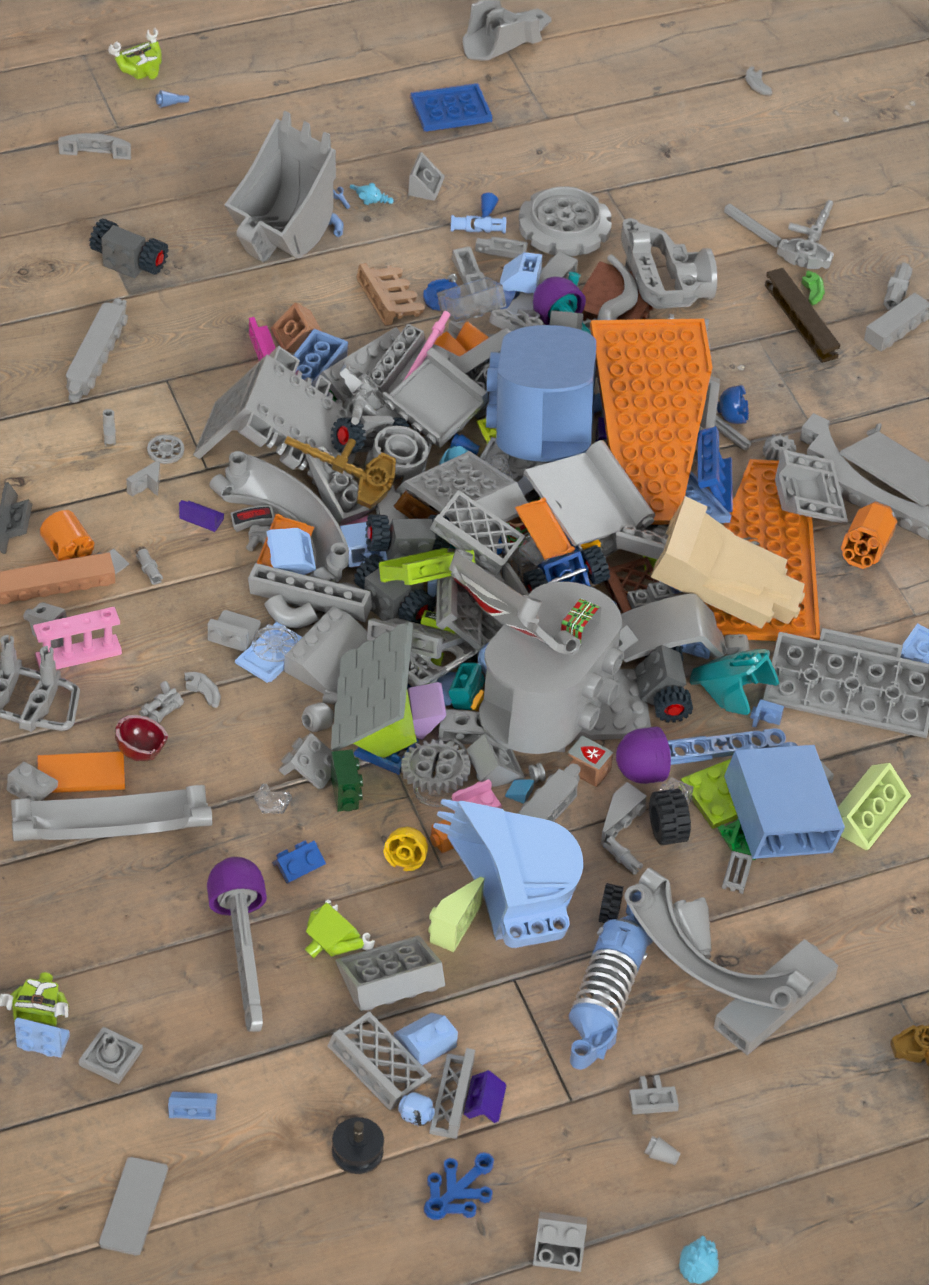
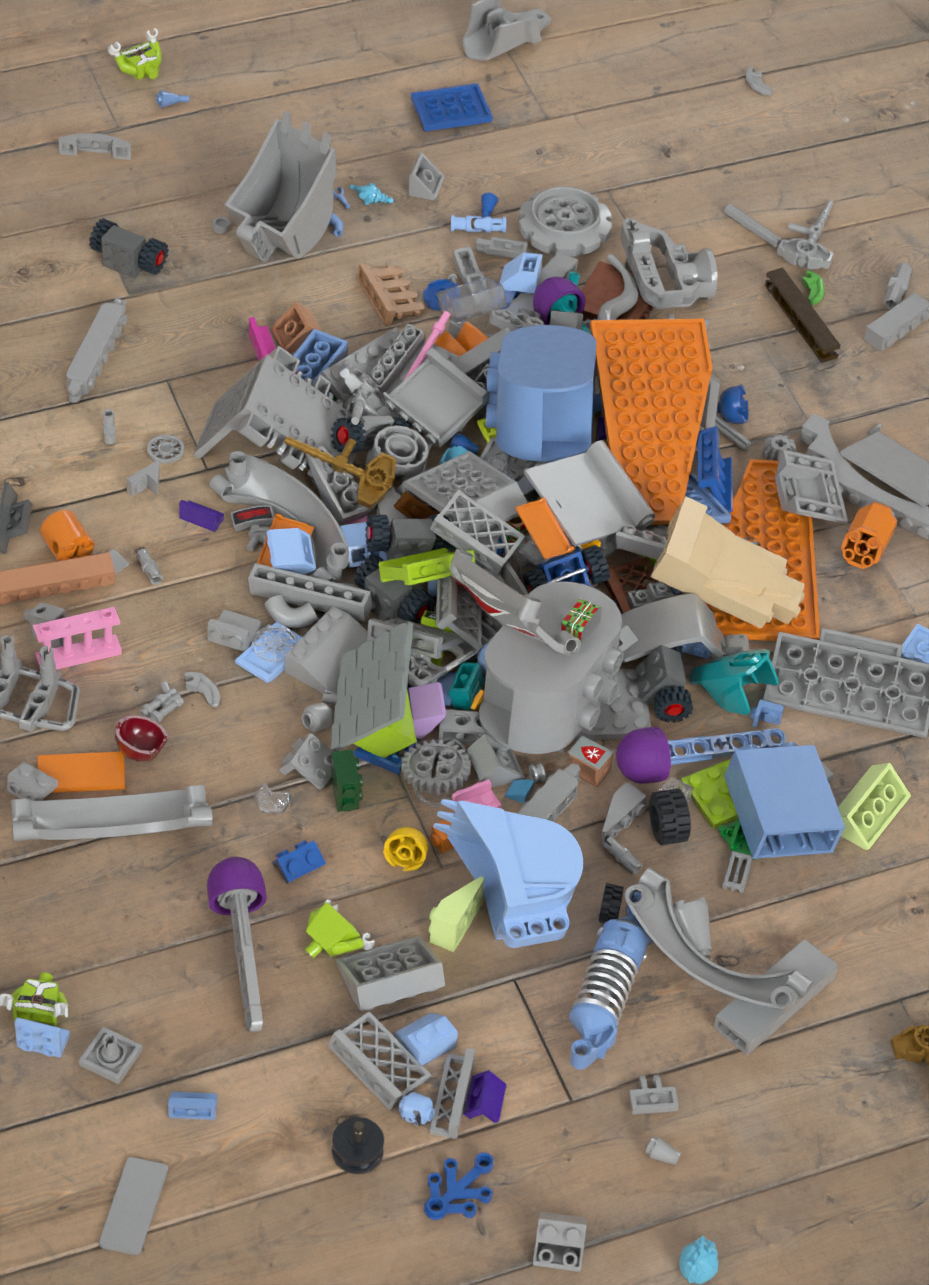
(221, 225): none -> light grey tile

